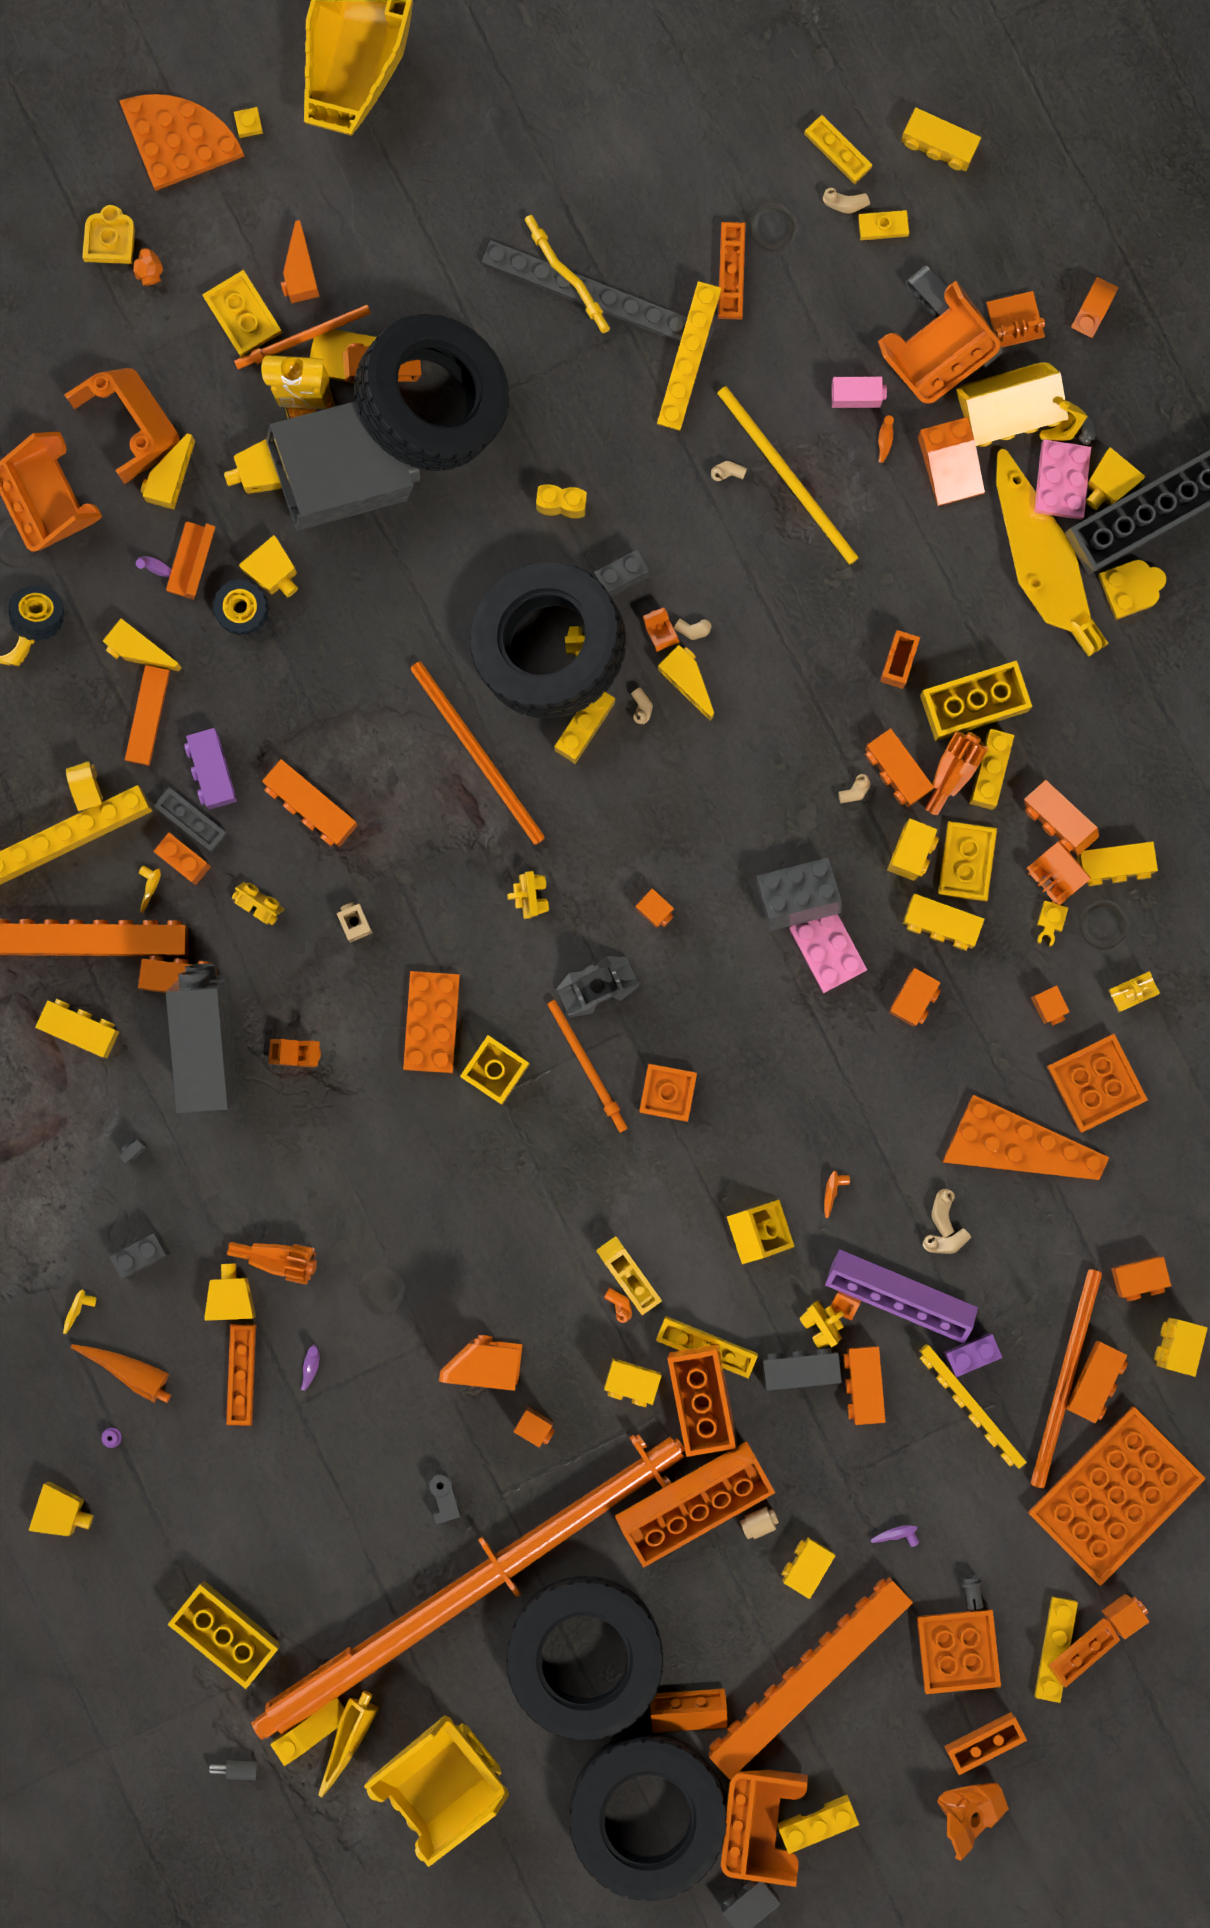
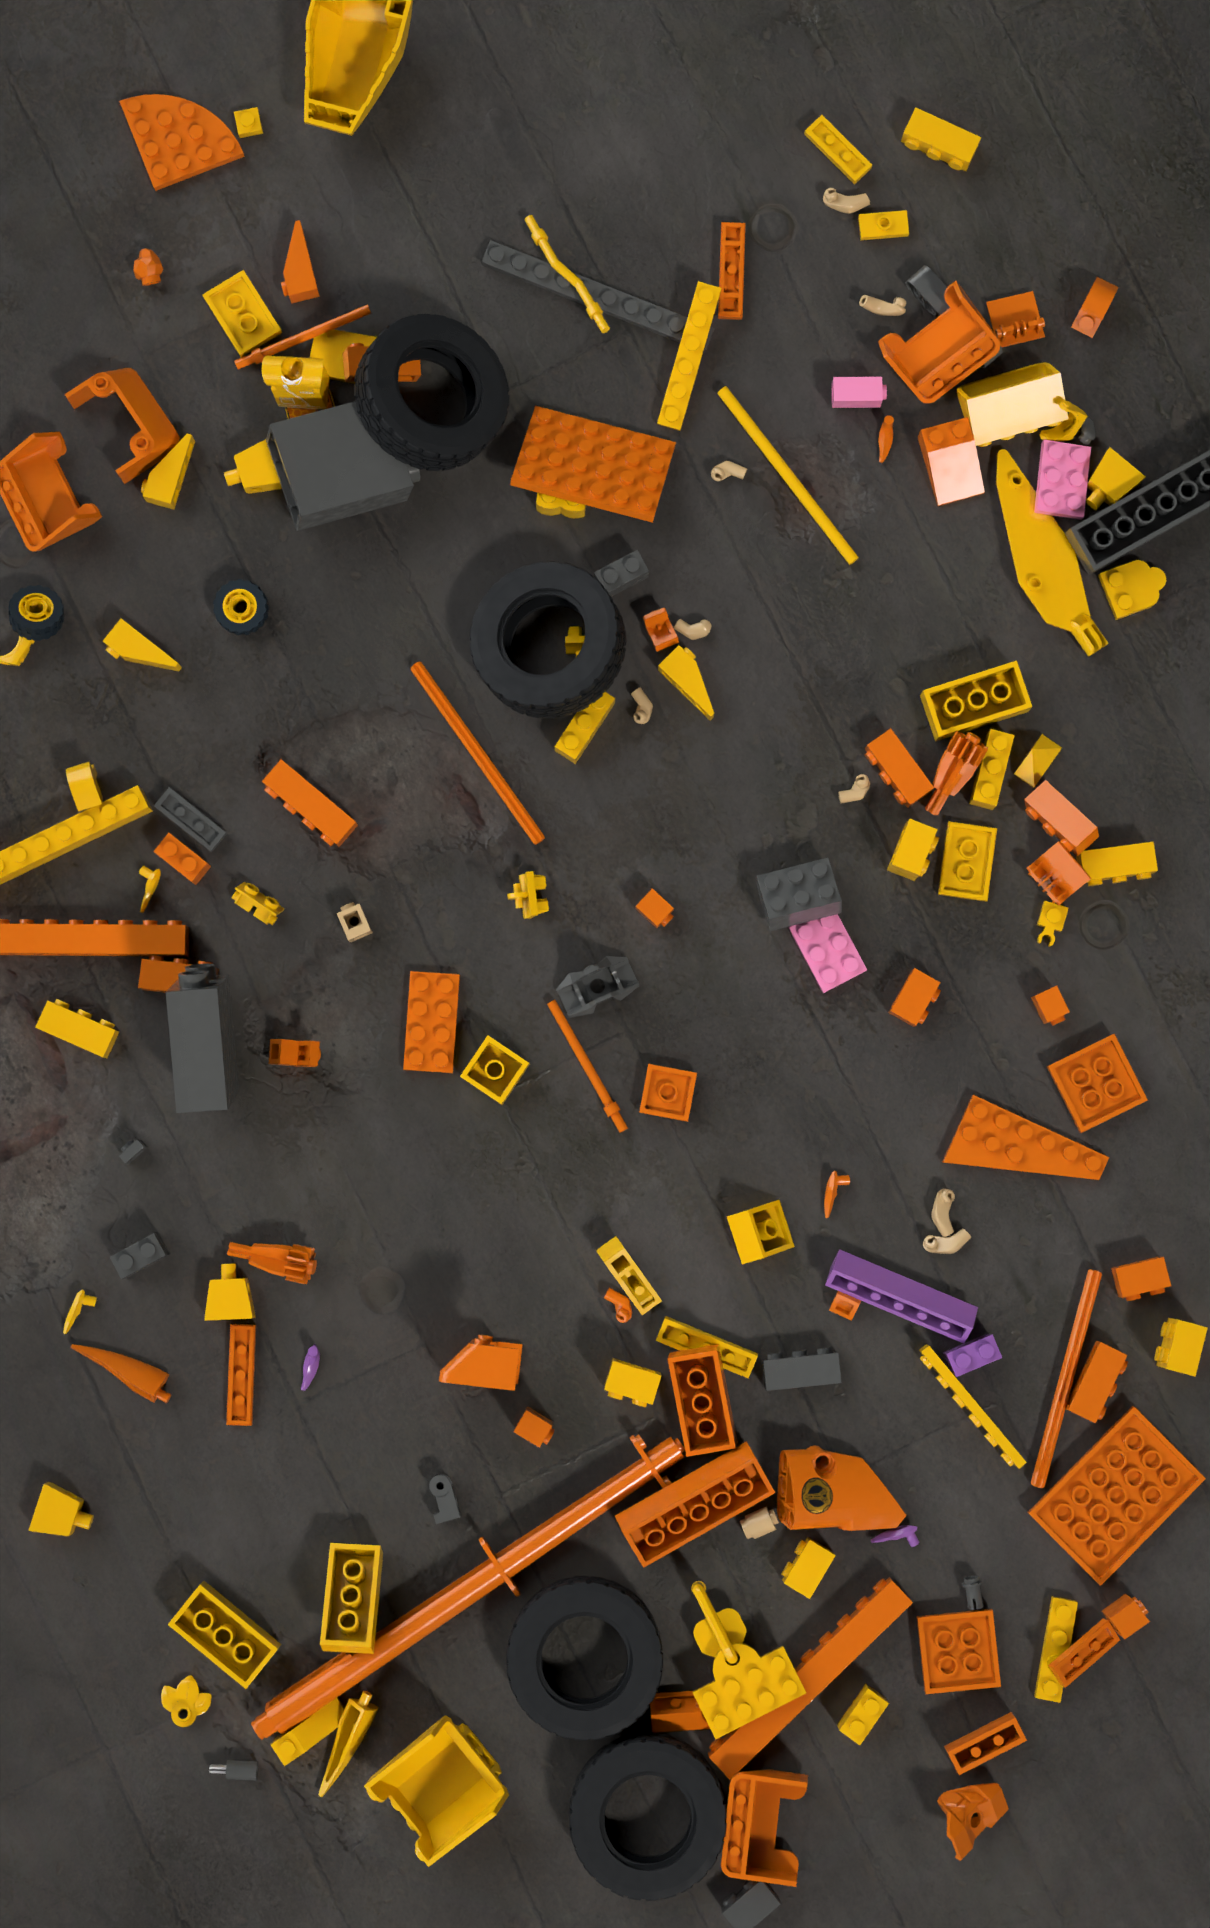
(109, 237): yellow plate -> none
(116, 1437): medium lavender piece -> none
(147, 715): orange tile -> none
(154, 566): medium lavender bar -> none
(187, 1698): none -> yellow plate
(190, 560): orange panel -> none
(210, 769): medium lavender brick -> none
(271, 568): yellow torso -> none
(351, 1598): none -> yellow brick
(593, 464): none -> orange plate
(741, 1689): none -> yellow plate
(807, 1830): yellow arch -> none
(827, 1321): yellow hips -> none
(832, 1493): none -> orange panel
(862, 1714): none -> yellow brick
(864, 1385): orange brick -> none
(882, 307): none -> tan arm
(899, 659): orange brick -> none
(942, 922): yellow brick -> none
(1037, 760): none -> yellow slope
(1134, 991): yellow hips -> none

